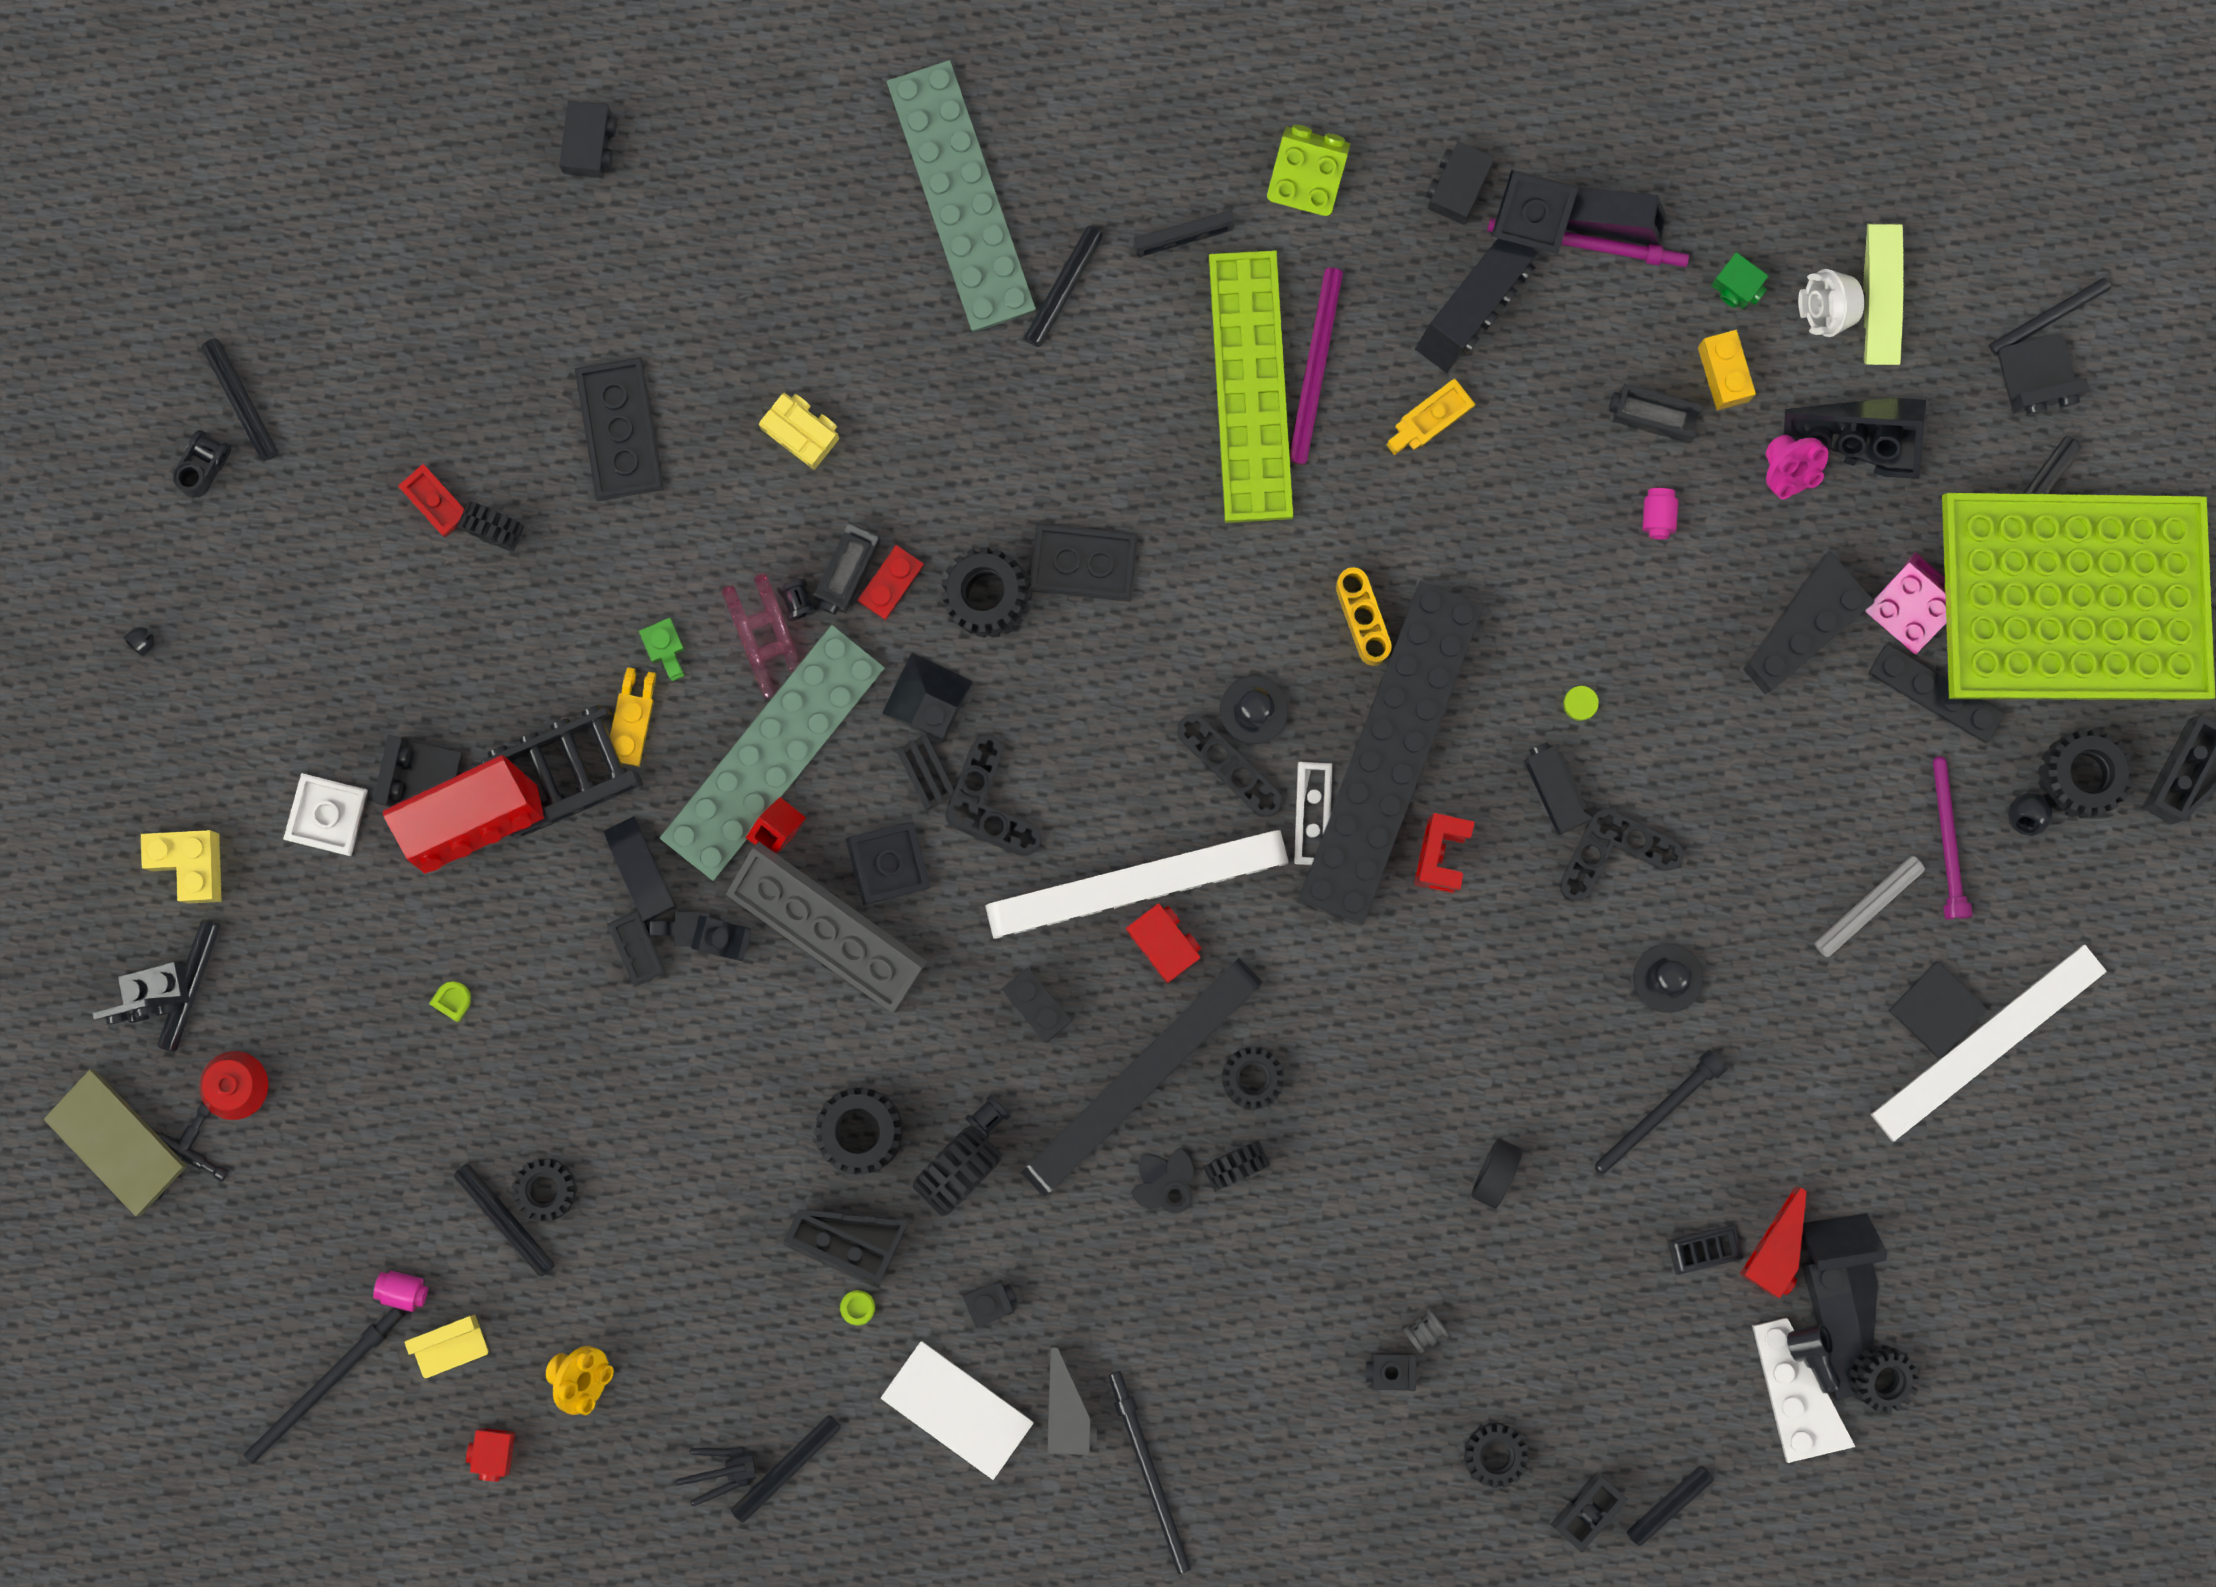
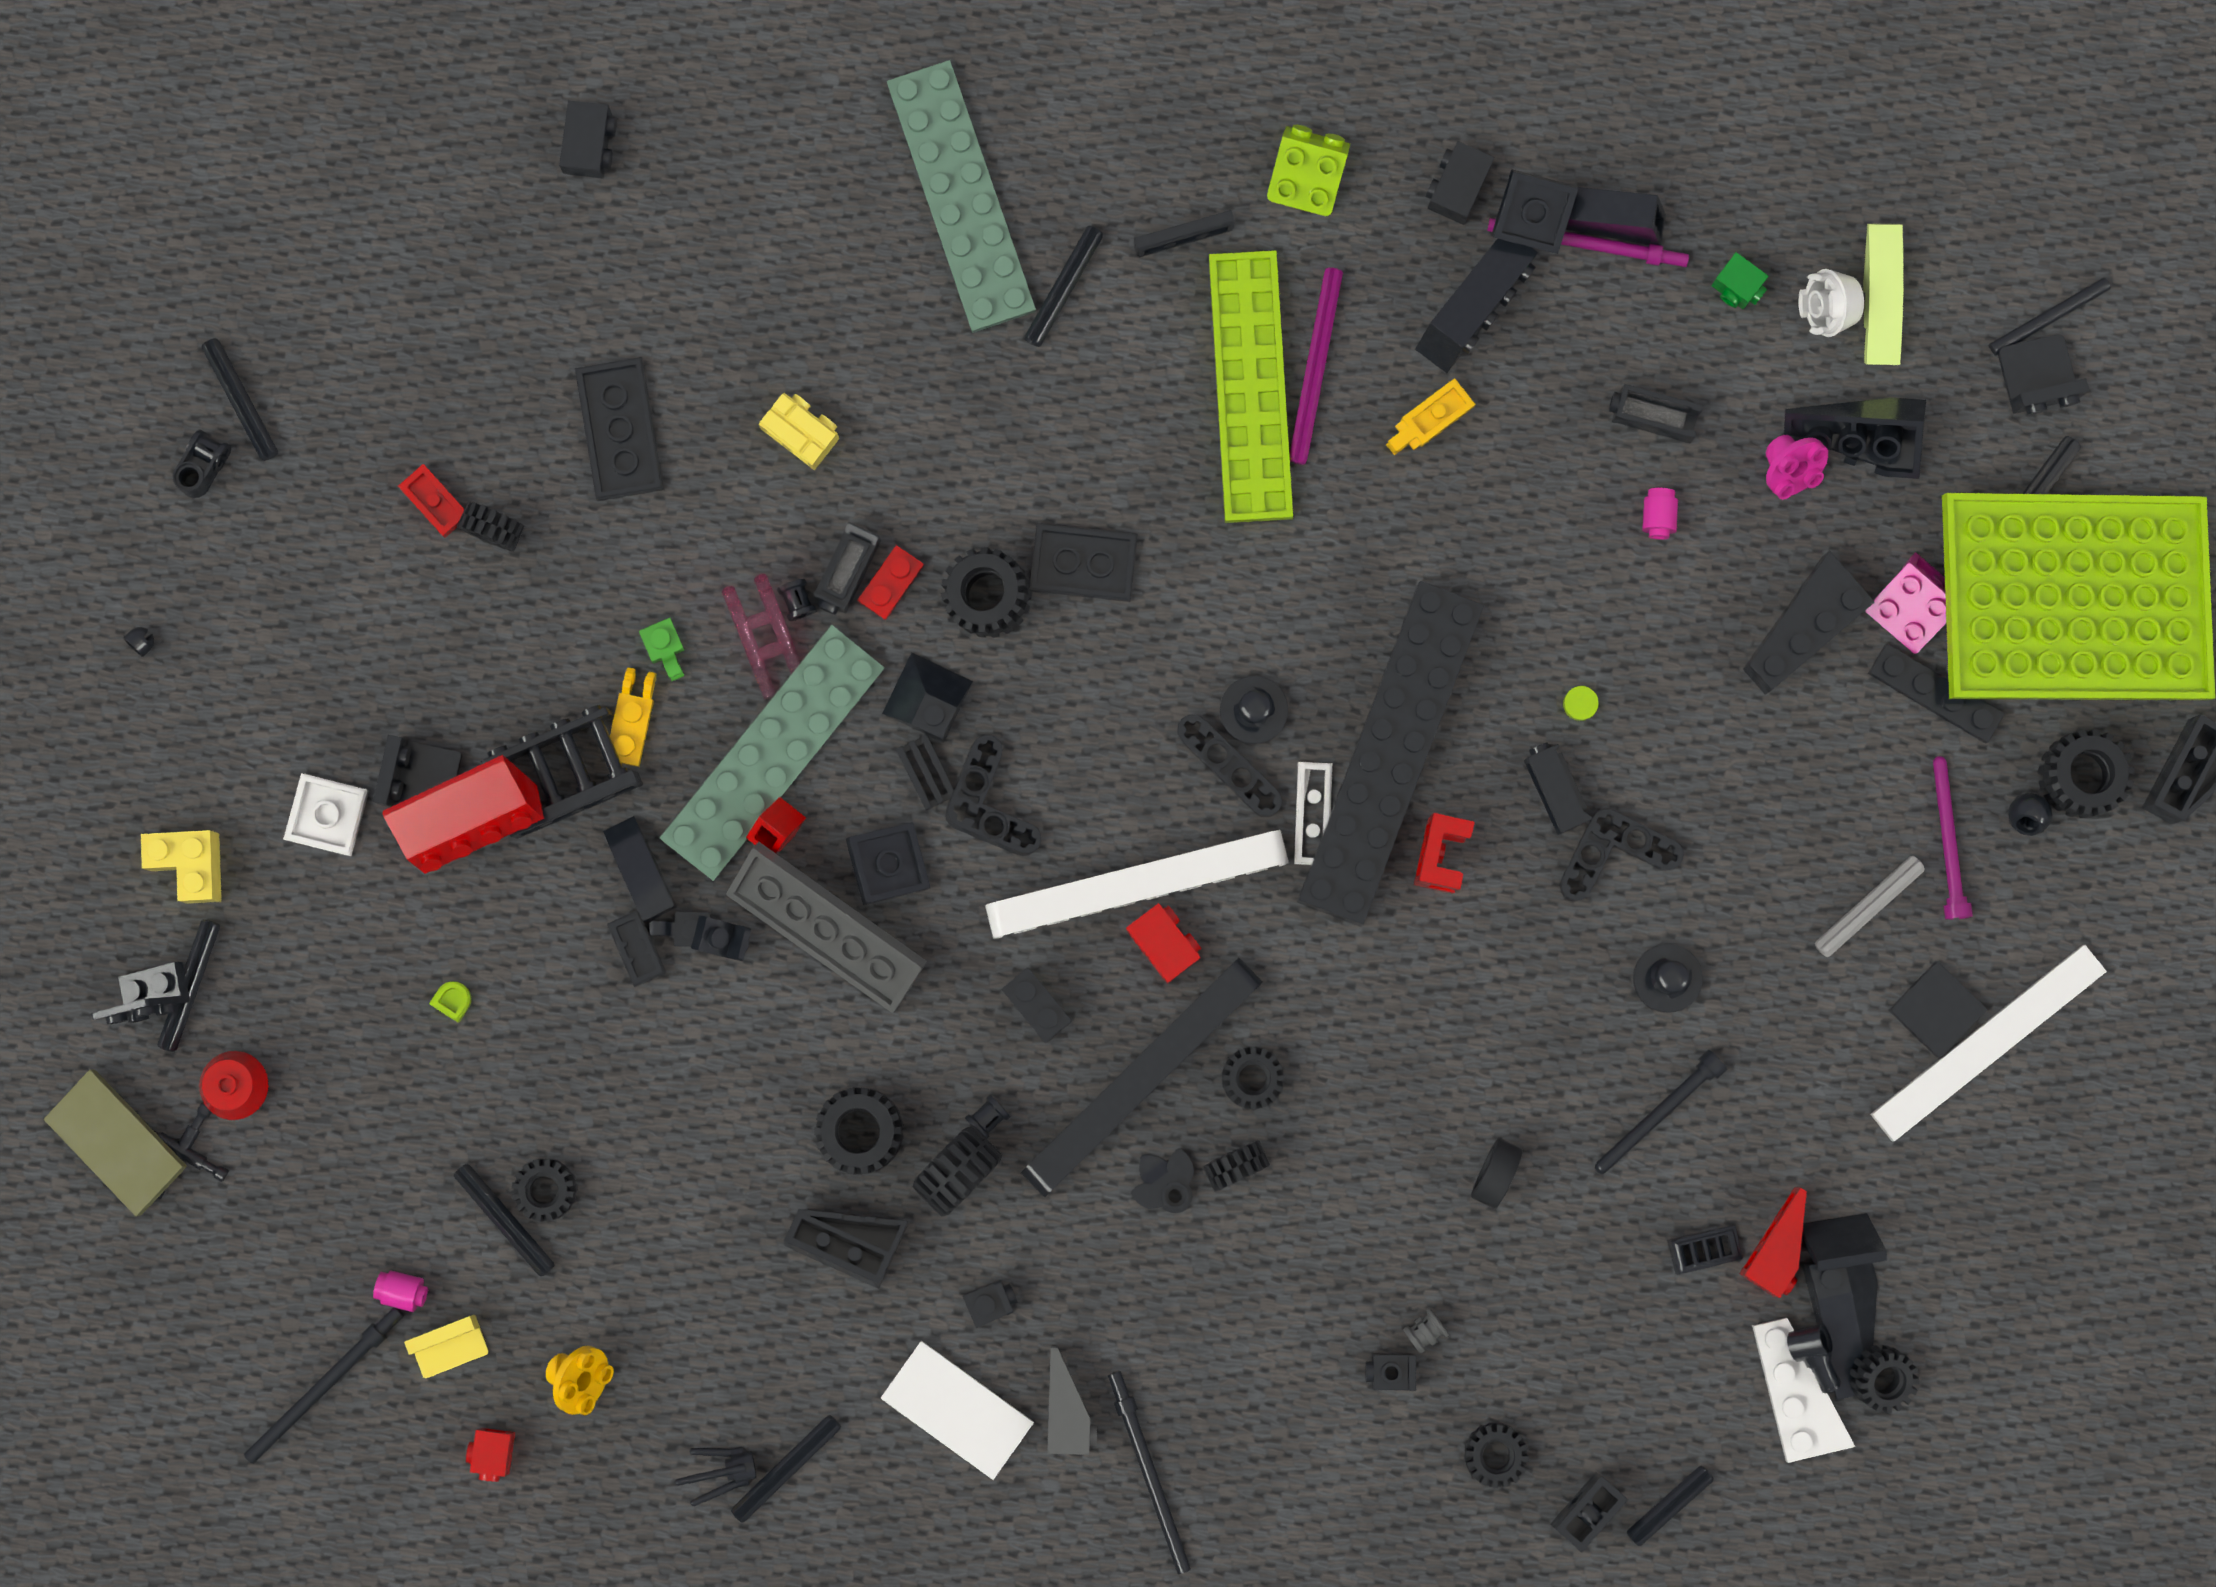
(857, 1307): lime tile -> none
(1363, 600): yellow beam -> none
(1726, 370): yellow brick -> none

